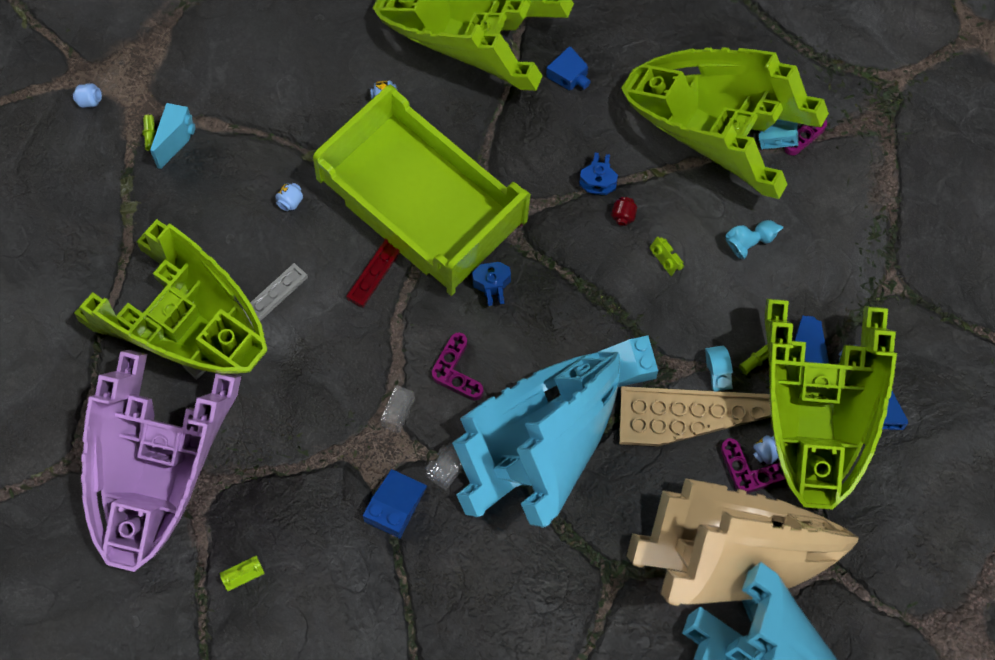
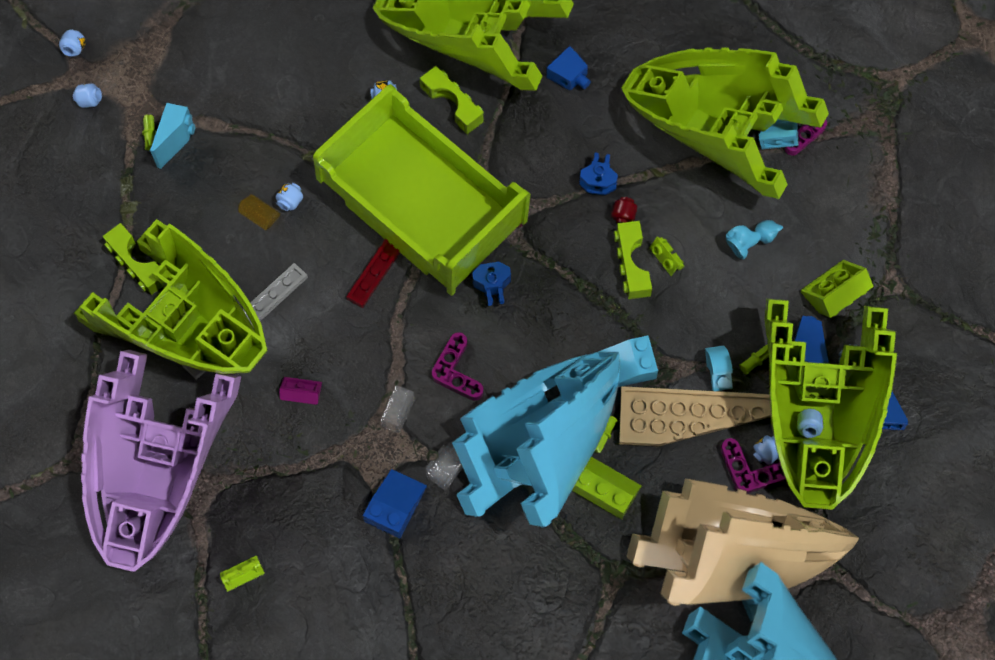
(72, 43): none -> light blue head
(121, 243): none -> lime arch
(258, 212): none -> clear yellow slope
(300, 390): none -> magenta slope
(437, 84): none -> lime arch
(606, 488): none -> lime slope
(607, 434): none -> lime axle
(637, 281): none -> lime arch
(810, 423): none -> light blue head
(838, 288): none -> lime slope

